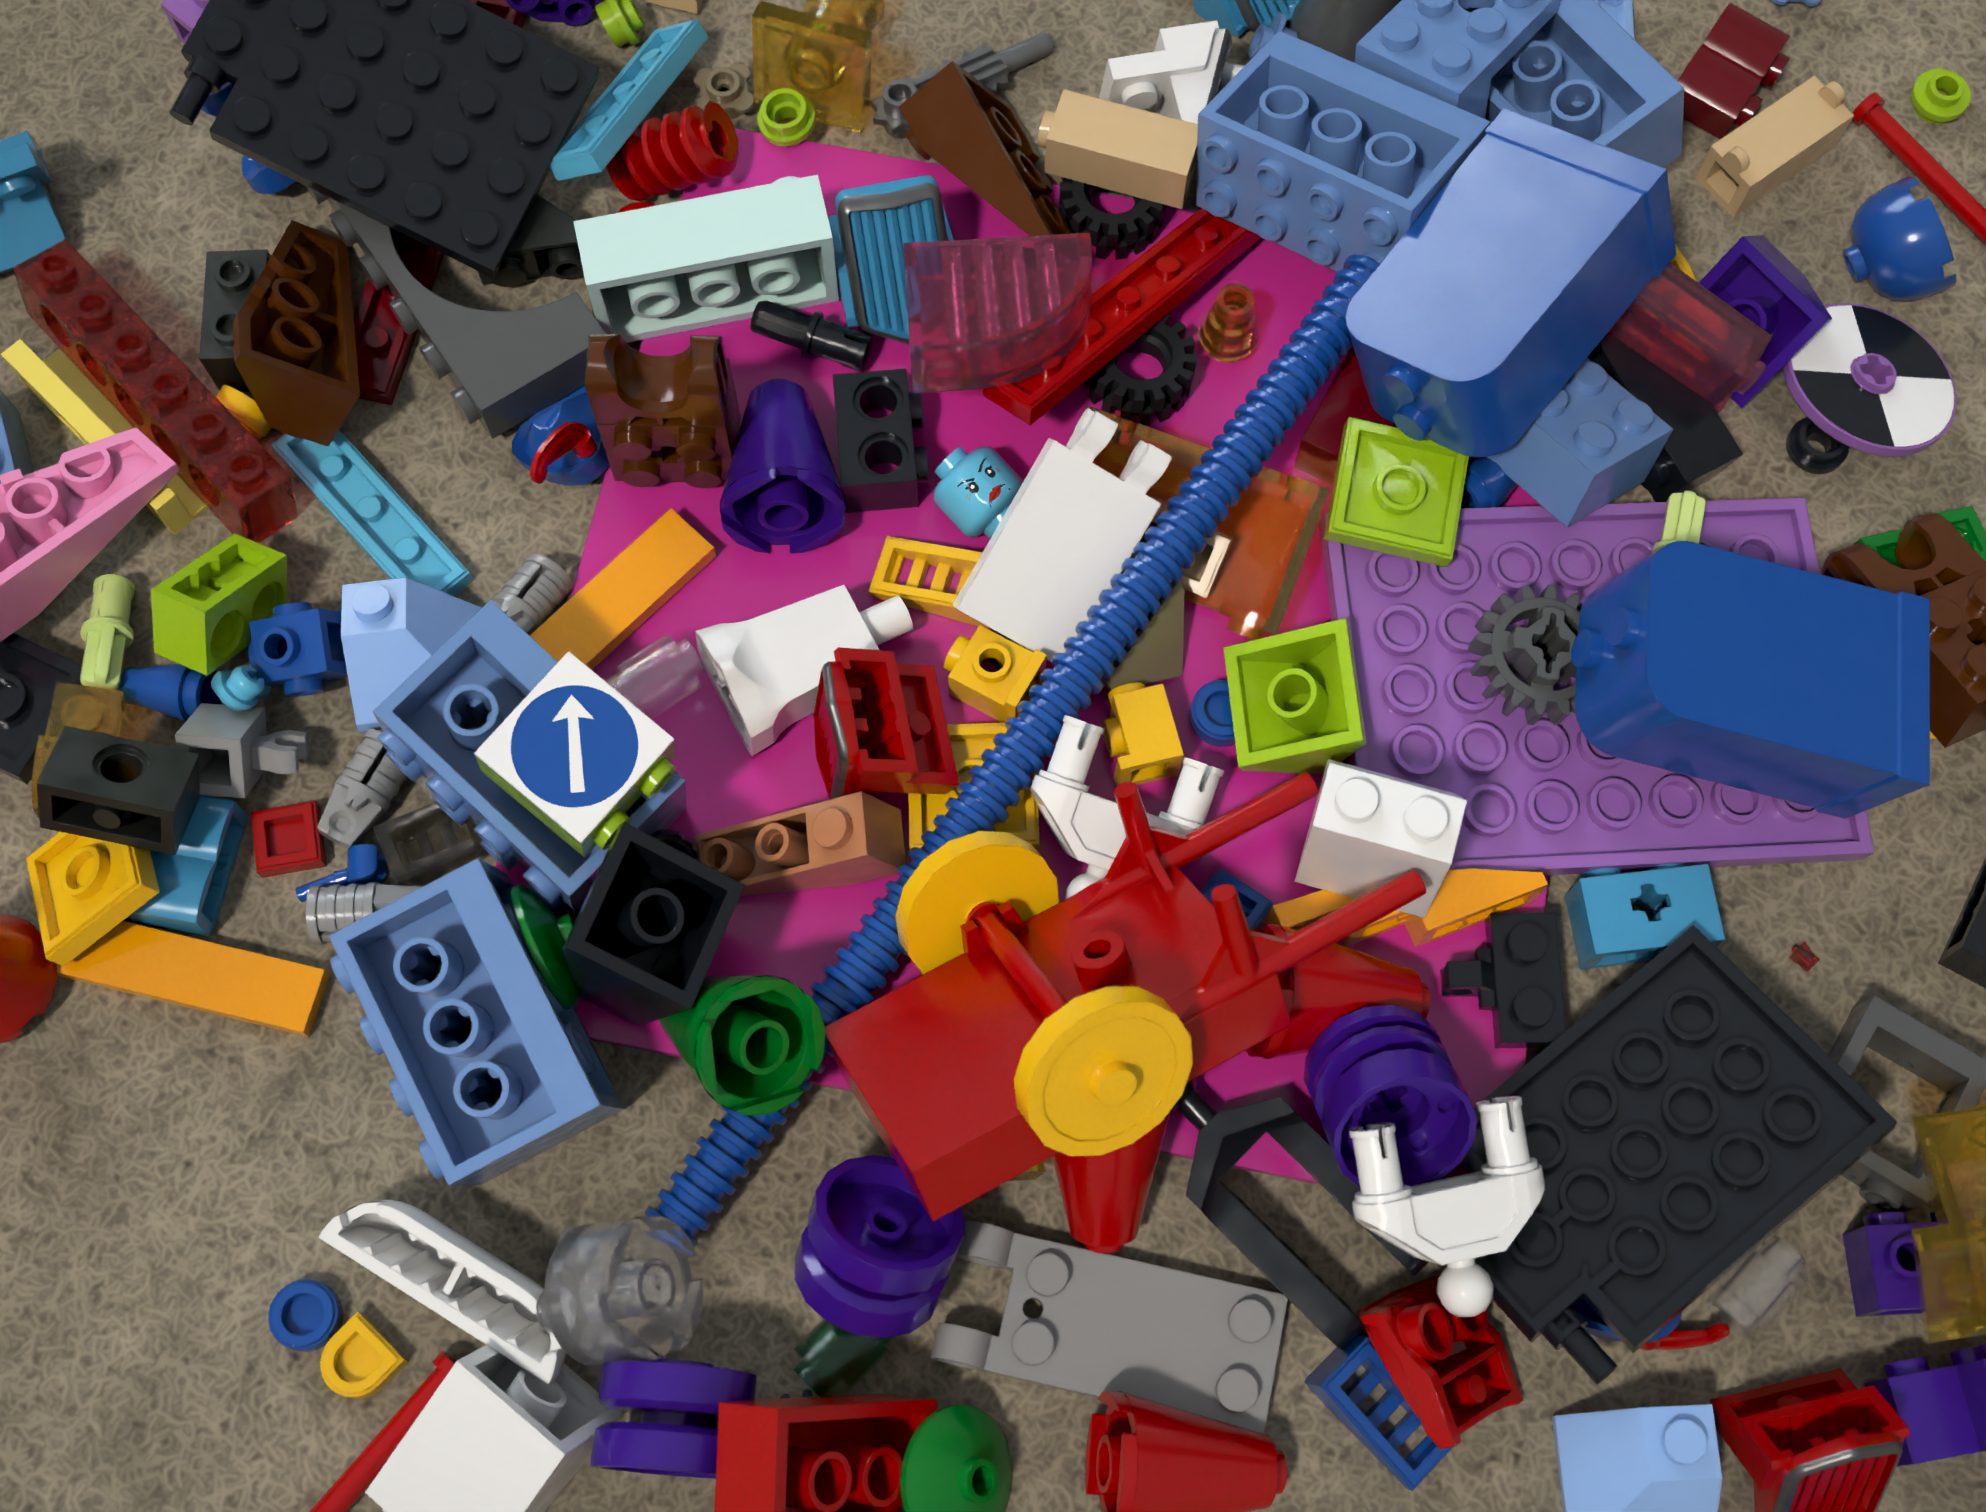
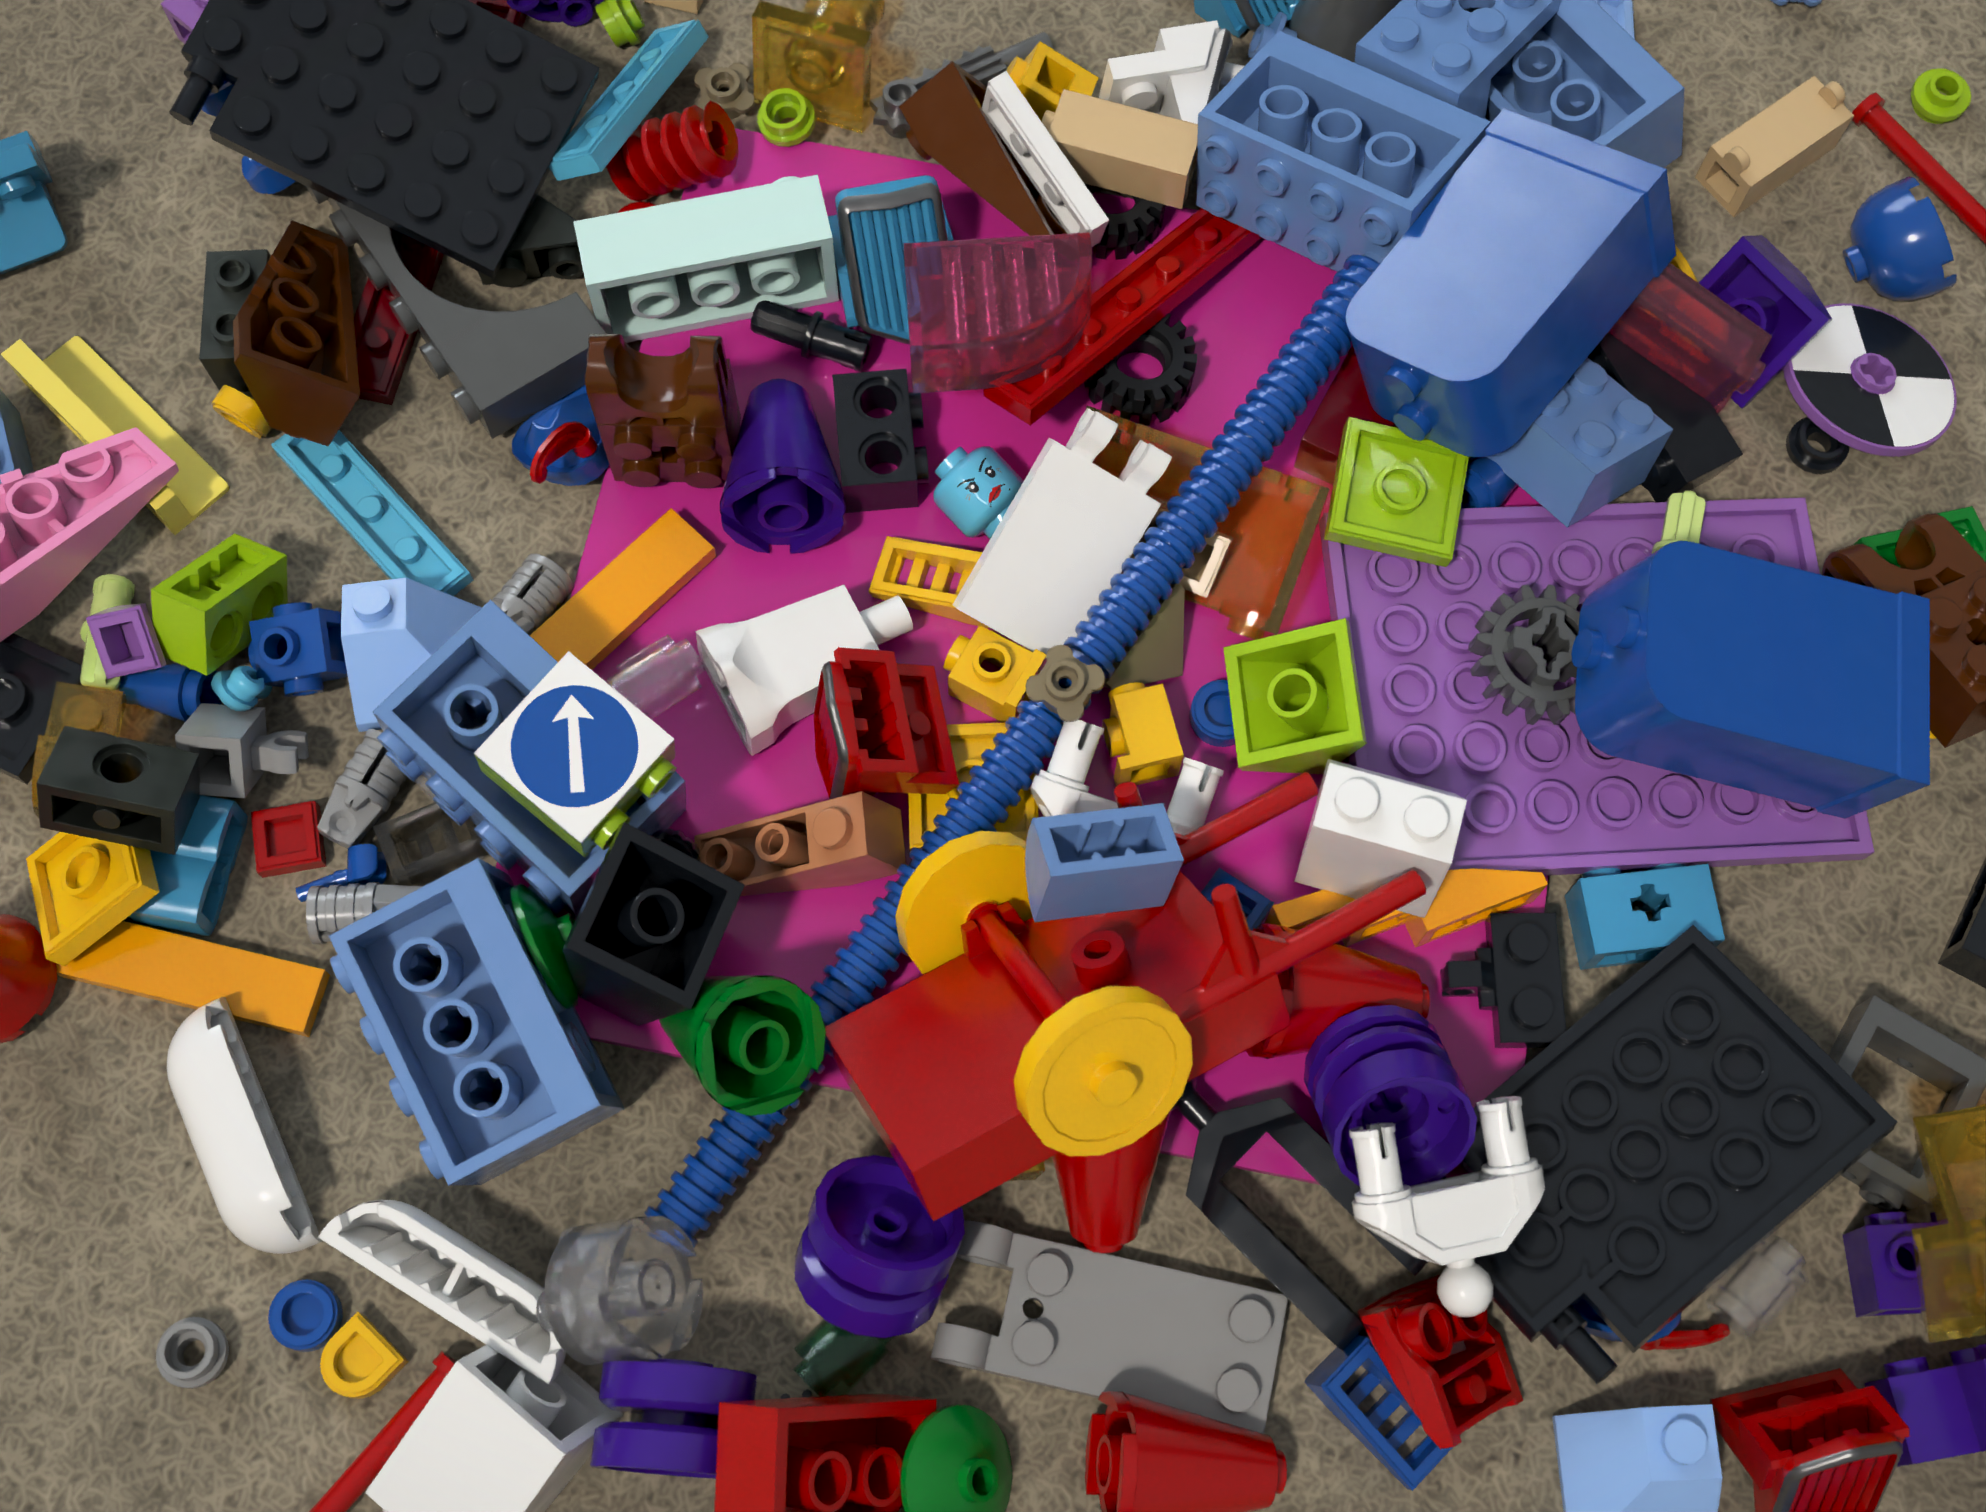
(126, 640): none -> medium lavender slope
(156, 392): clear red brick -> none
(172, 1346): none -> light grey plate
(236, 1134): none -> white brick
(1042, 159): none -> white tile
(1045, 76): none -> yellow brick
(1067, 702): none -> dark tan plate
(1100, 862): none -> medium blue brick
(1230, 325): clear orange cone -> none
(1729, 70): dark red brick -> none
(1803, 956): clear red piece -> none

